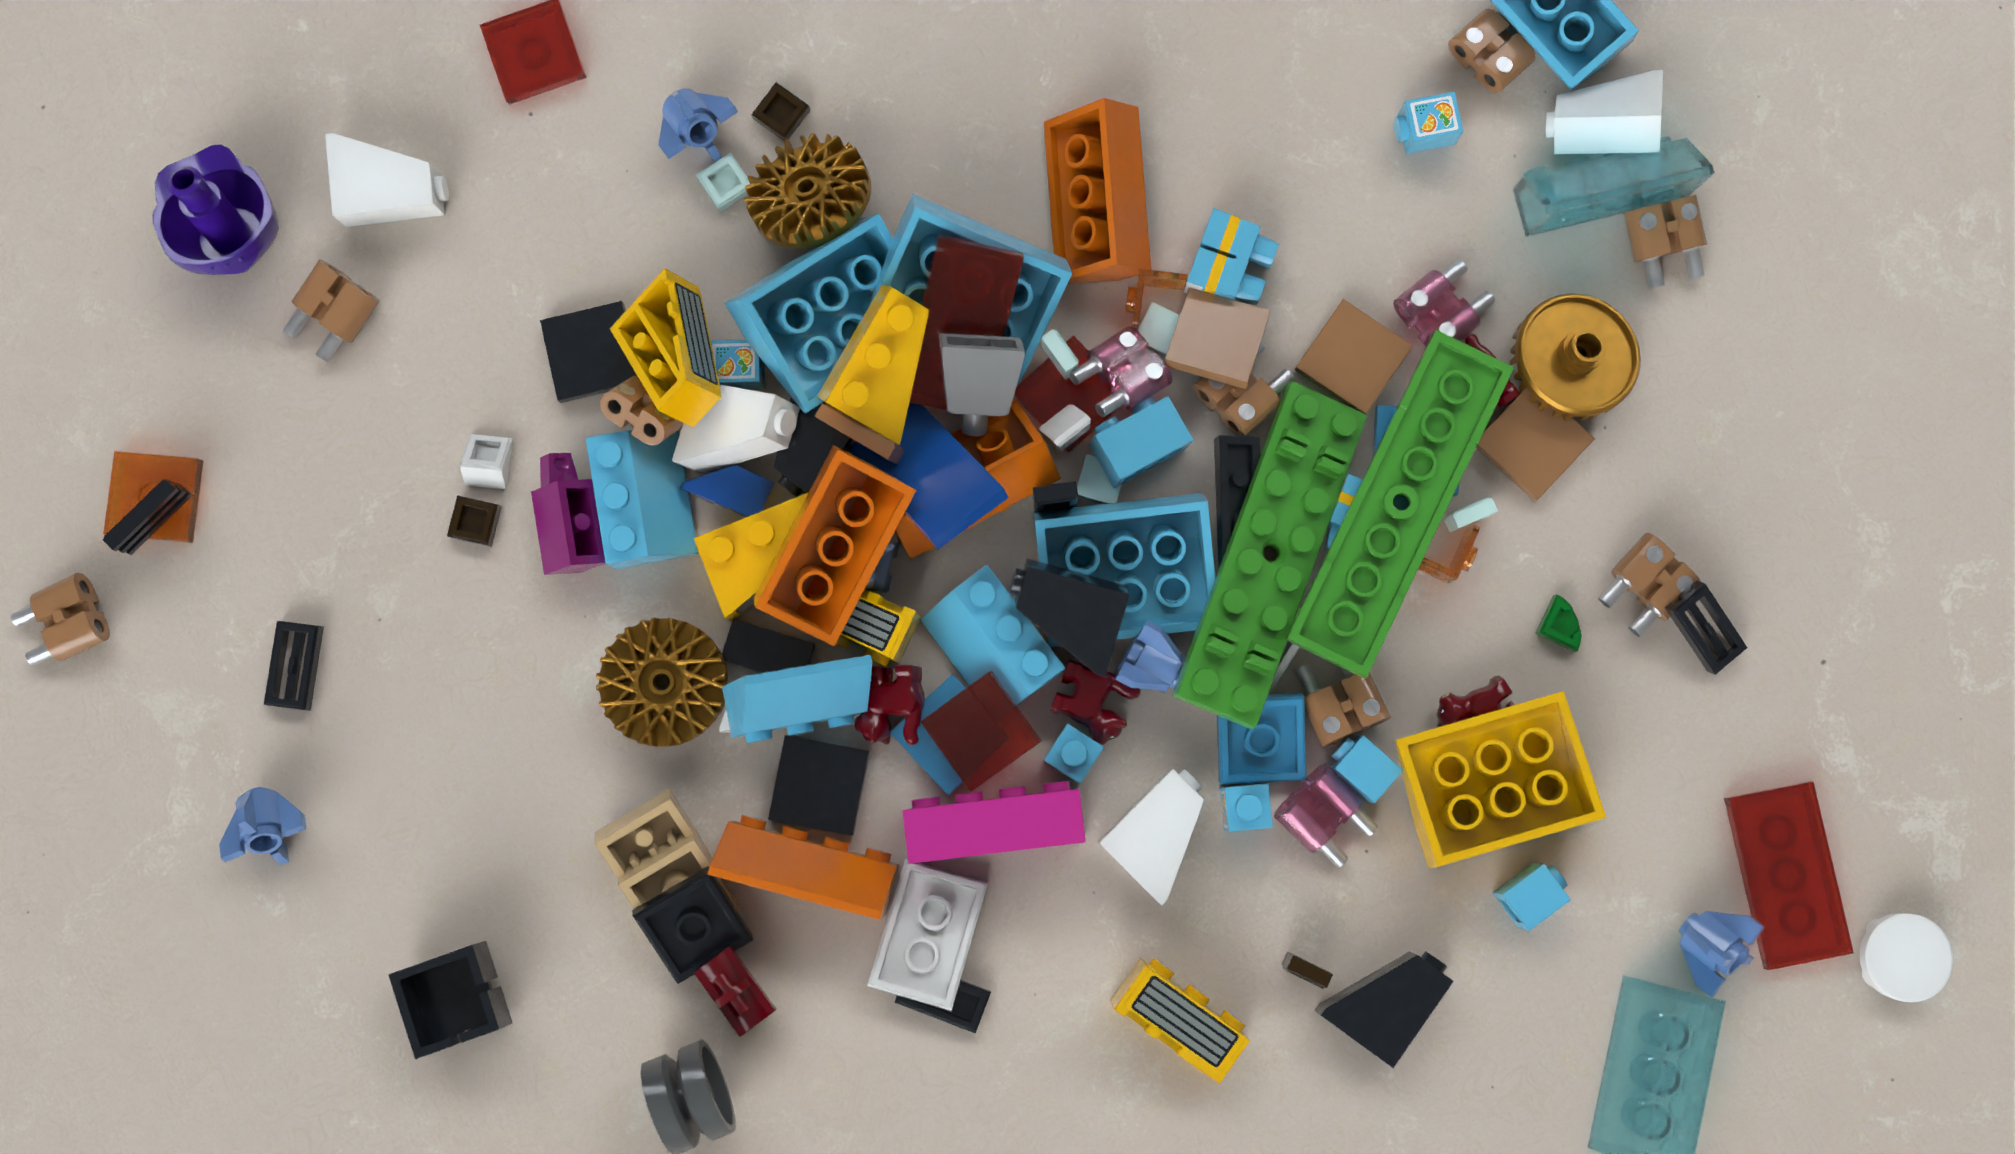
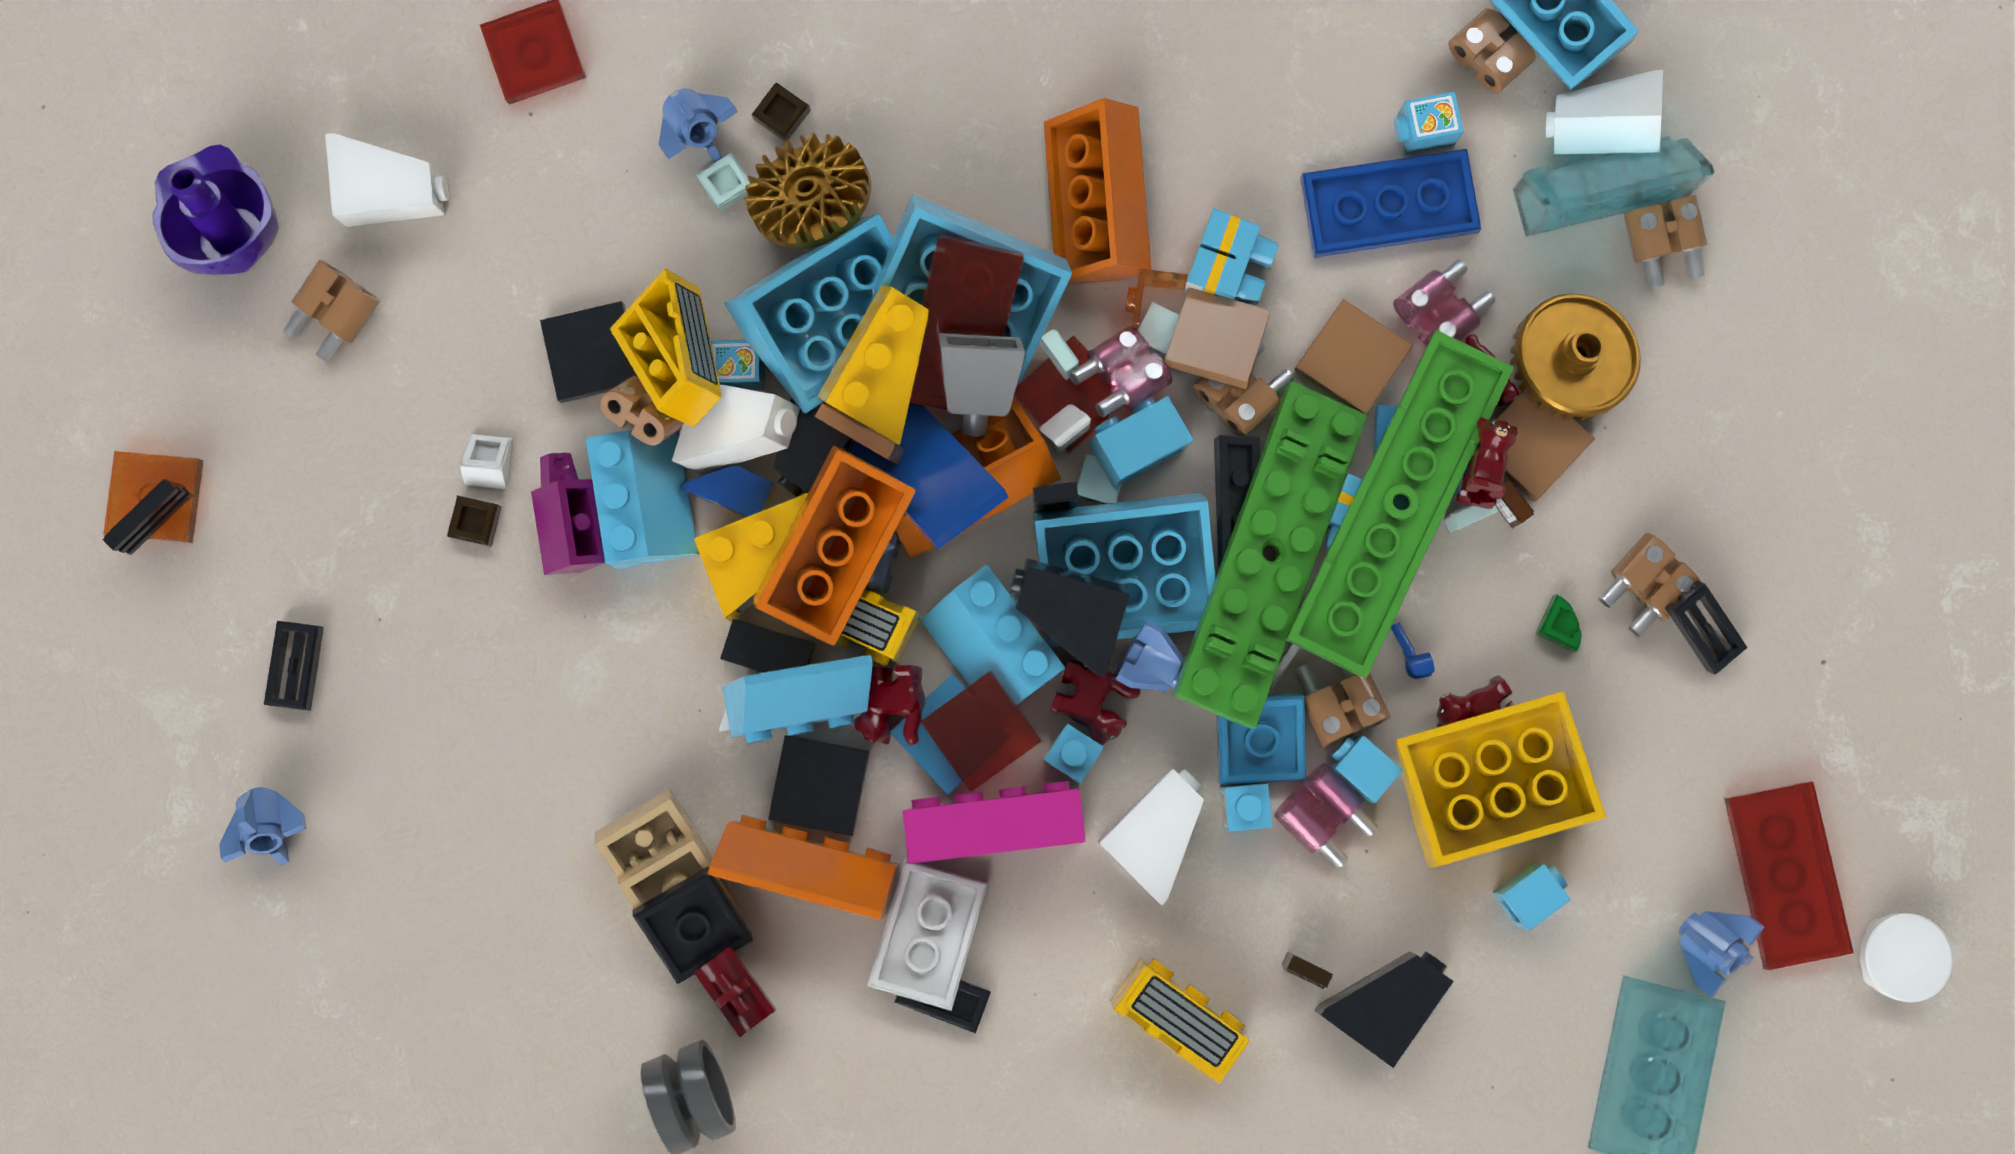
(69, 619): medium nougat piece -> none
(448, 998): black piece -> none
(630, 678): pearl gold wheel -> none
(1390, 203): none -> blue tile
(1416, 665): none -> blue hand
(1462, 559): clear orange bracket -> none
(1486, 469): none -> dark red animal
(1513, 506): none -> reddish brown tile

